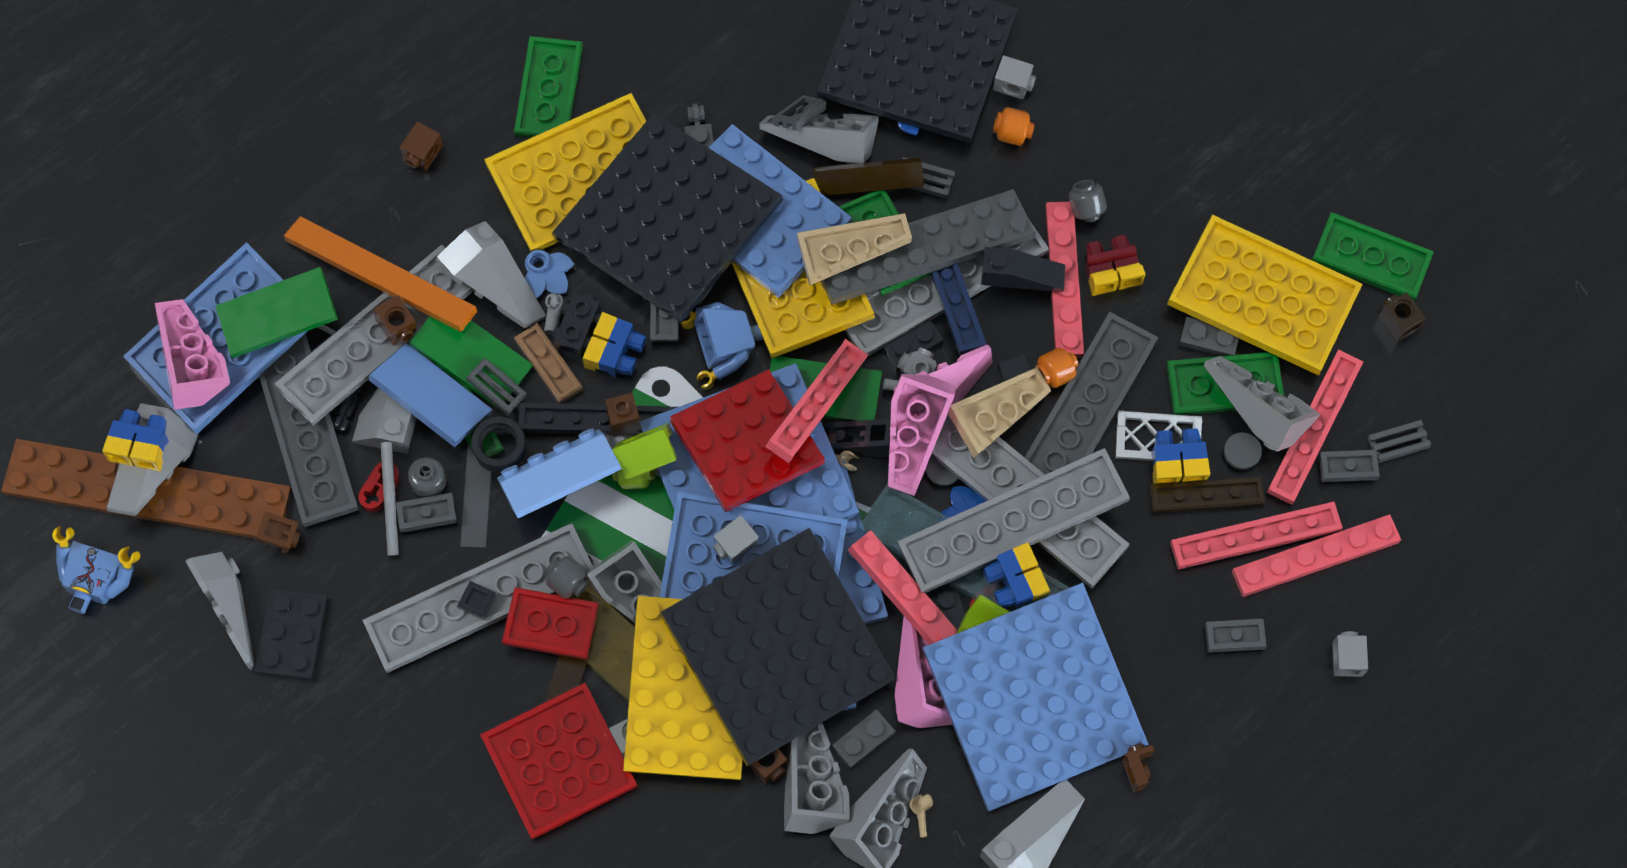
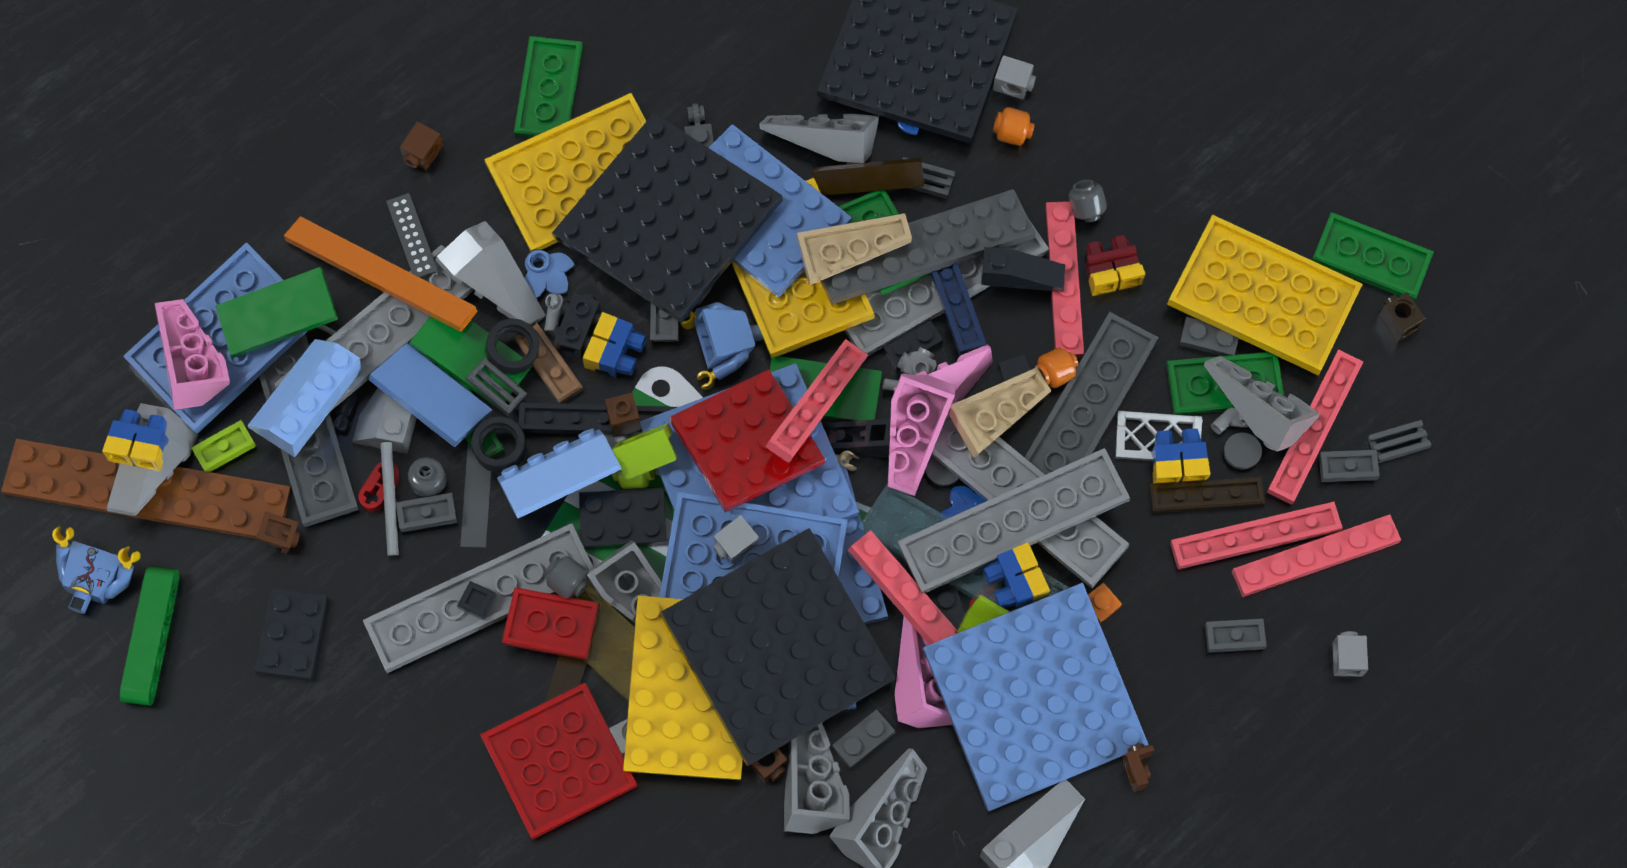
(149, 635): none -> green beam
(223, 446): none -> lime plate
(224, 591): light grey wedge -> none
(306, 395): none -> light blue slope
(391, 310): reddish brown brick -> none
(411, 235): none -> dark grey sticker
(522, 328): none -> black tyre
(622, 516): none -> black plate
(800, 112): dark grey tile -> none
(919, 806): tan hand -> none
(1103, 602): none -> orange plate
(1229, 418): none -> light grey arm

